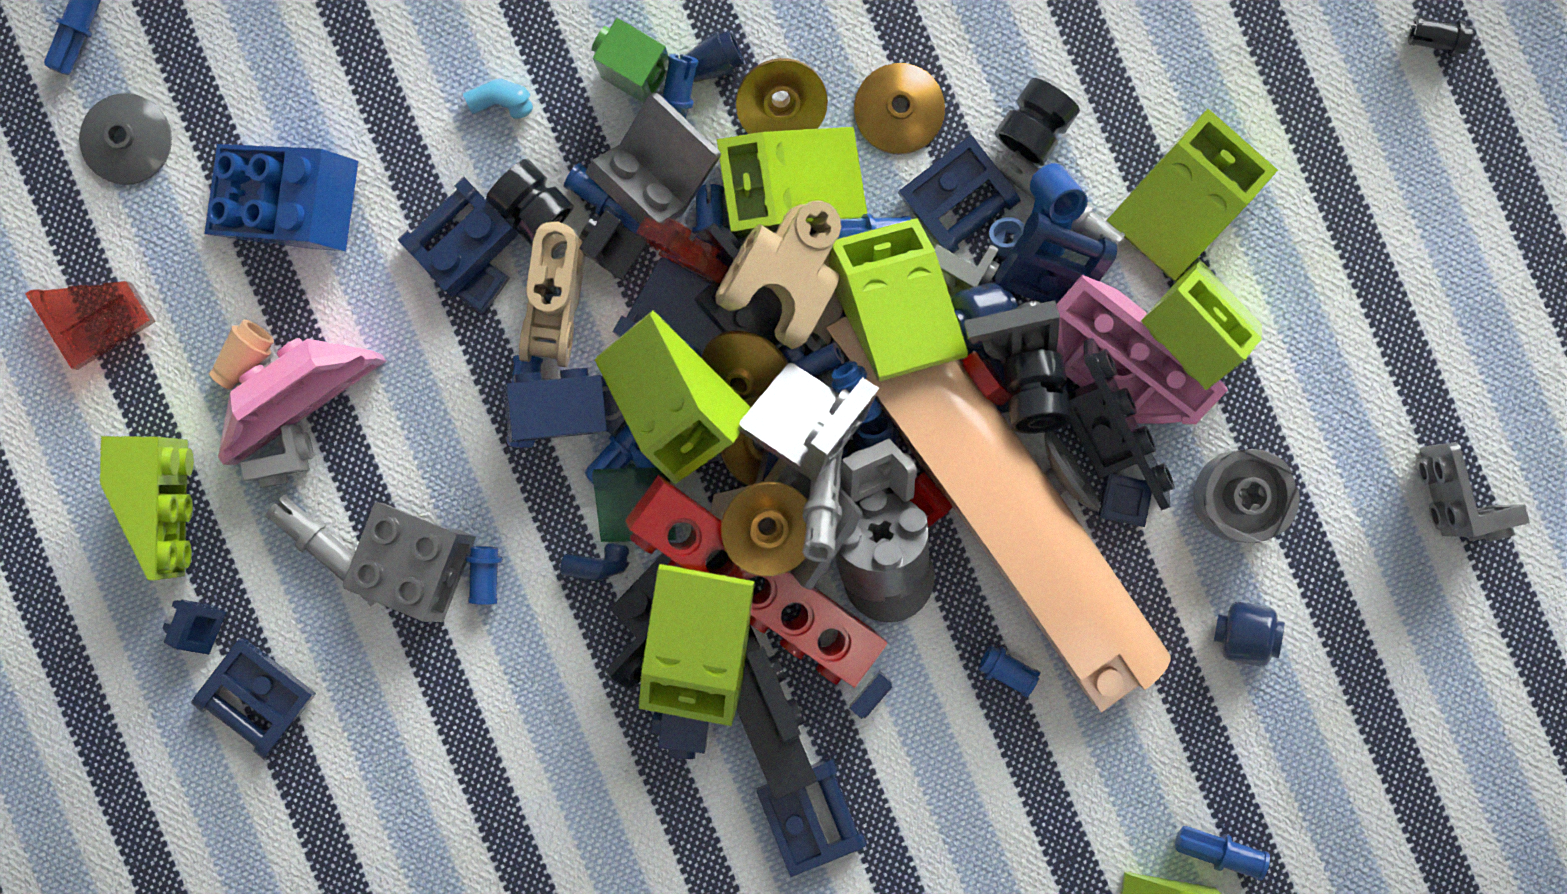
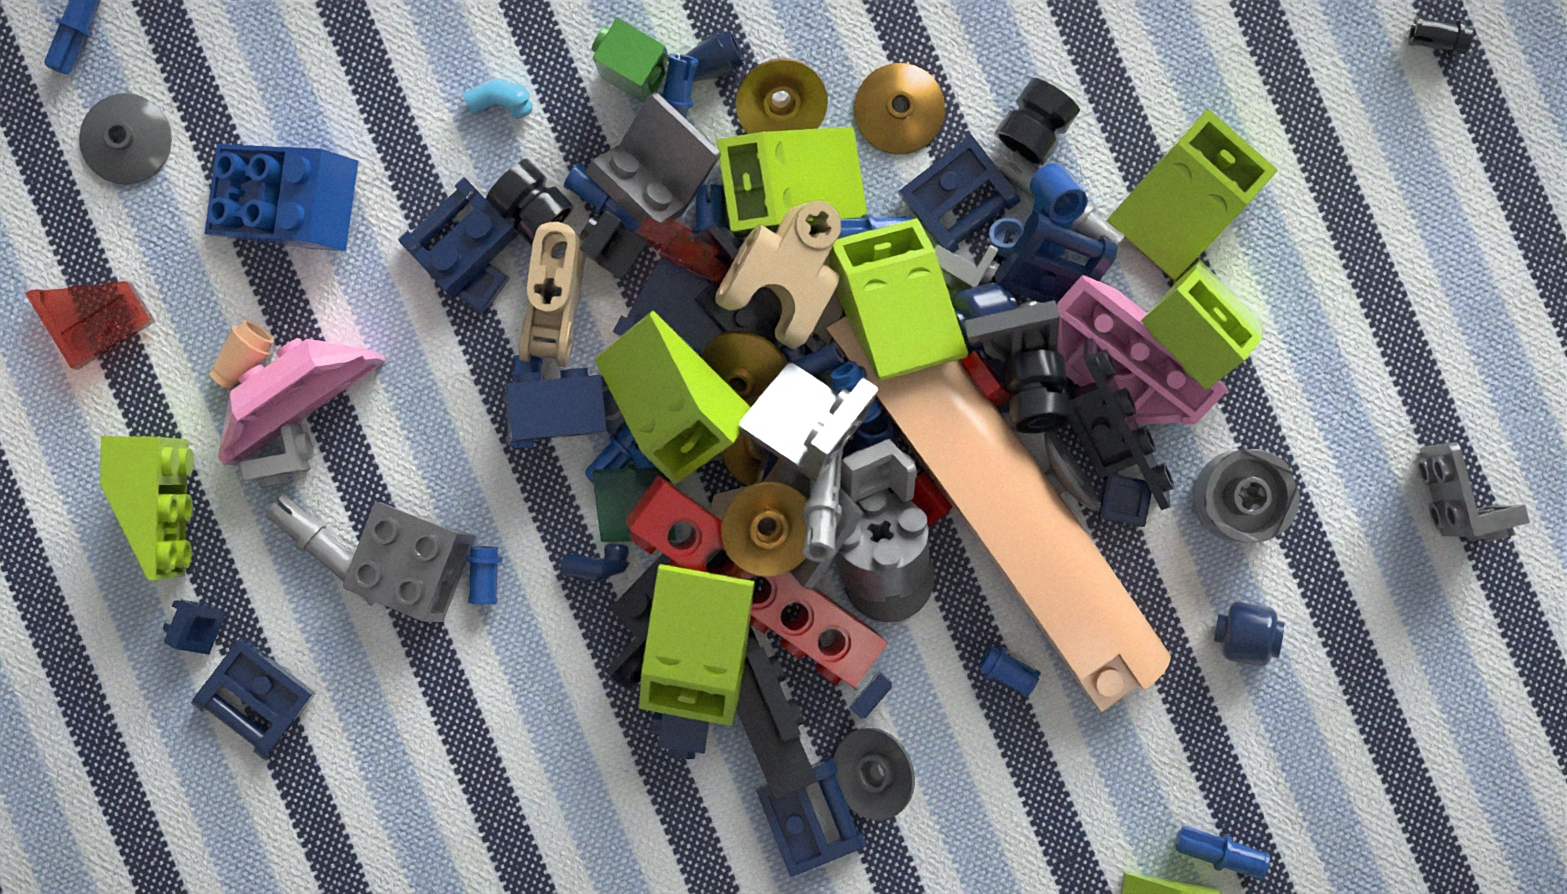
(860, 780): none -> dark grey dish

